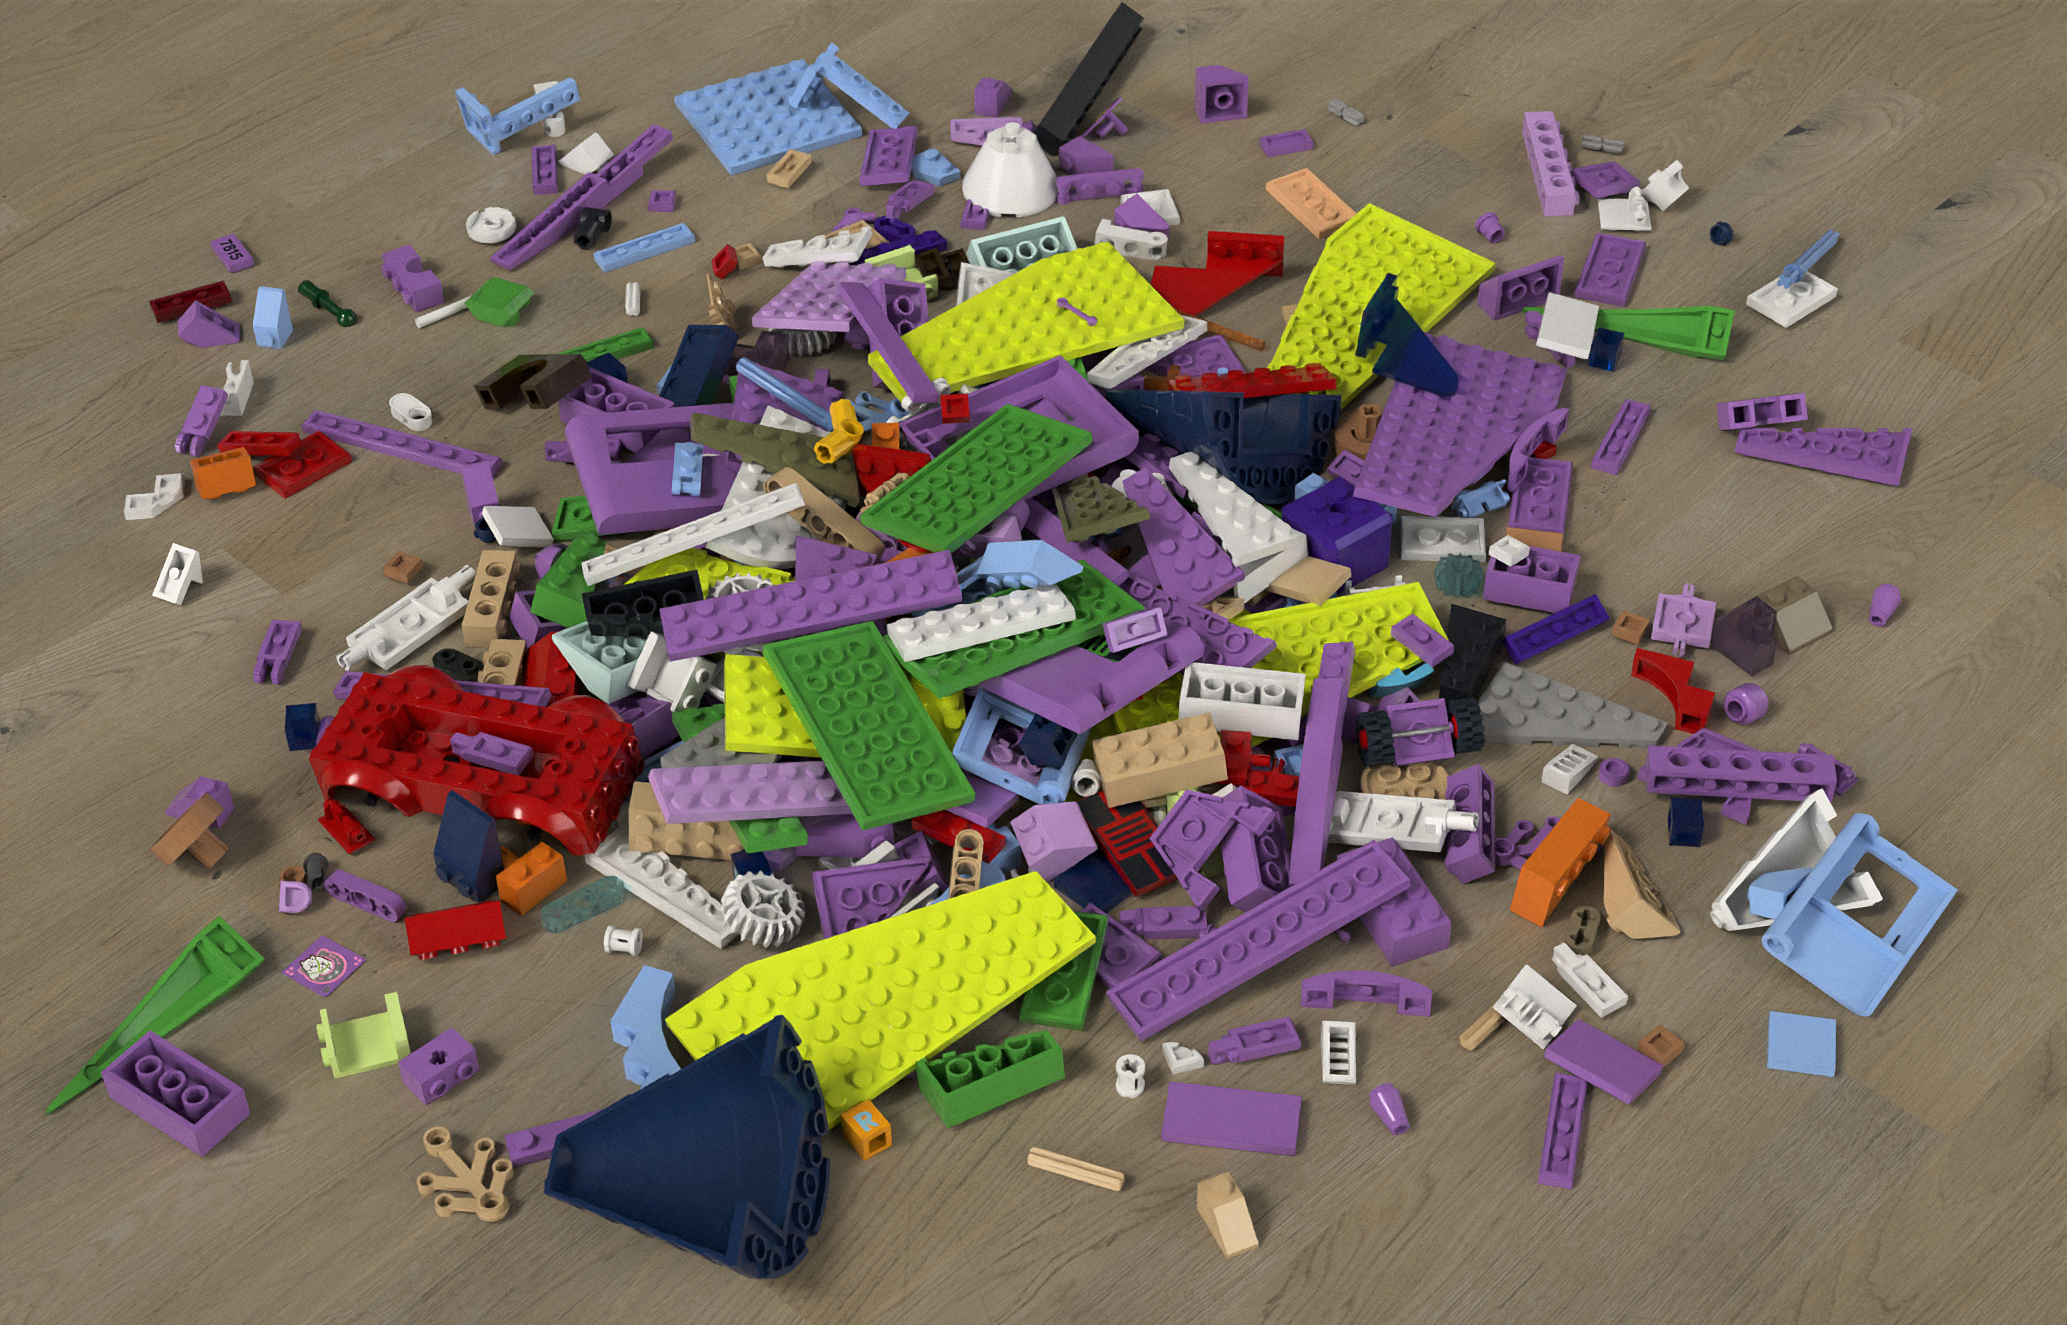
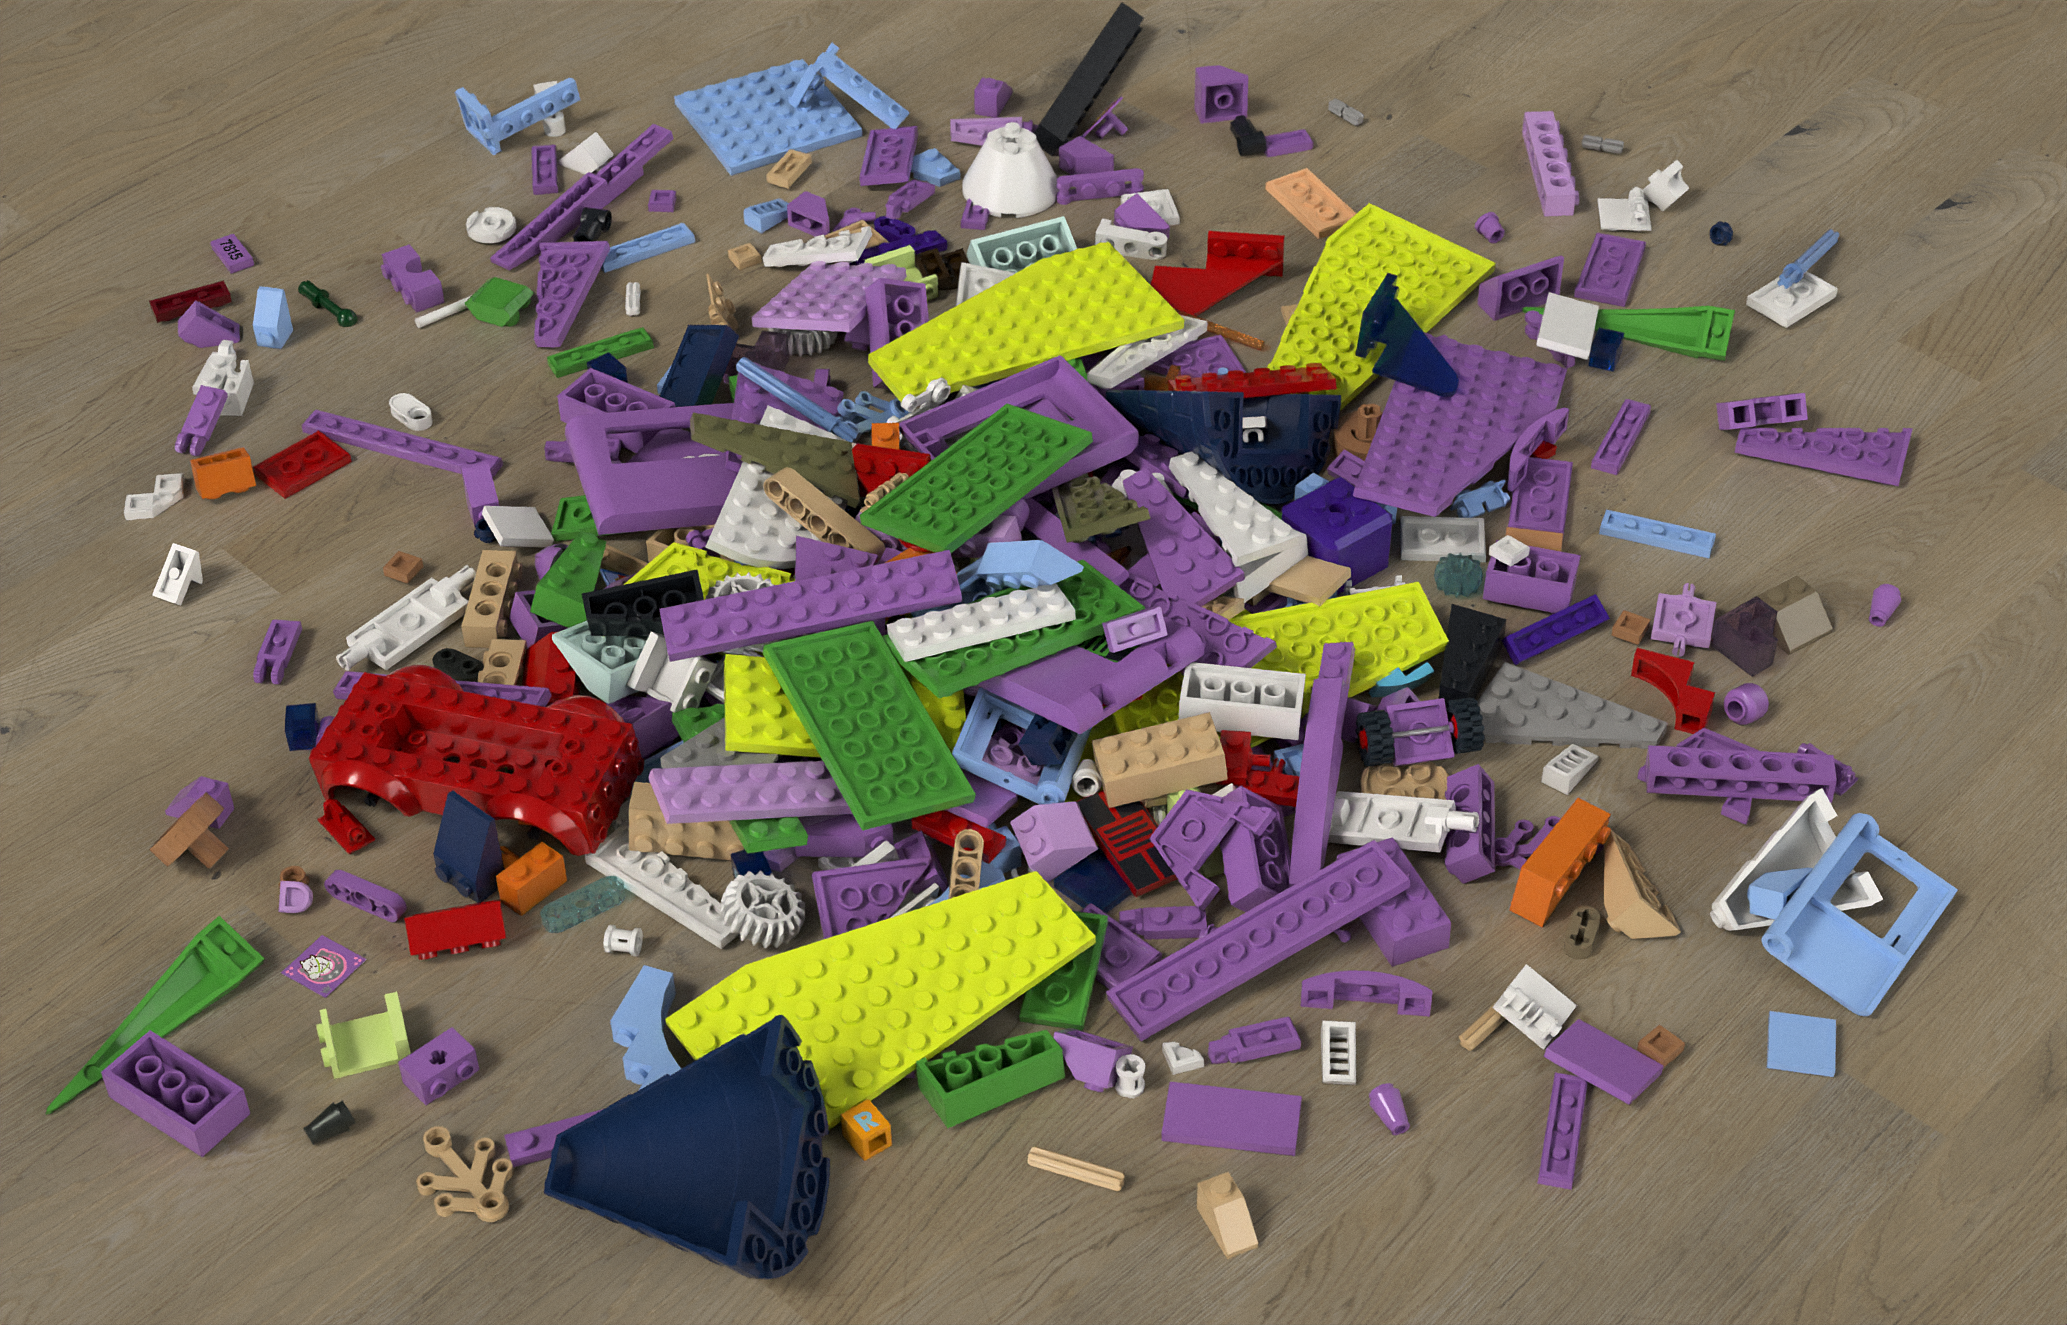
(214, 370): none -> white hinge
(261, 443): red plate -> none
(316, 866): dark grey pin -> none
(331, 1122): none -> pearl dark grey cone
(492, 752): medium lavender hinge -> none
(539, 377): dark brown arch -> none
(563, 284): none -> medium lavender wing
(687, 469): light blue plate -> none
(692, 534): white tile -> none
(725, 261): red plate -> none
(765, 215): none -> light blue slope
(809, 214): none -> medium lavender slope
(845, 433): yellow piece -> none
(888, 343): medium lavender tile -> none
(955, 408): red plate -> none
(1091, 320): medium lavender hinge -> none
(1091, 1057): none -> medium lavender slope
(1247, 138): none -> black piece
(1254, 424): none -> white tile
(1422, 640): medium lavender plate -> none
(1589, 981): white hinge -> none
(1605, 179): medium lavender plate -> none
(1614, 772): medium lavender tile -> none
(1657, 533): none -> light blue tile
(1685, 822): clear blue brick -> none

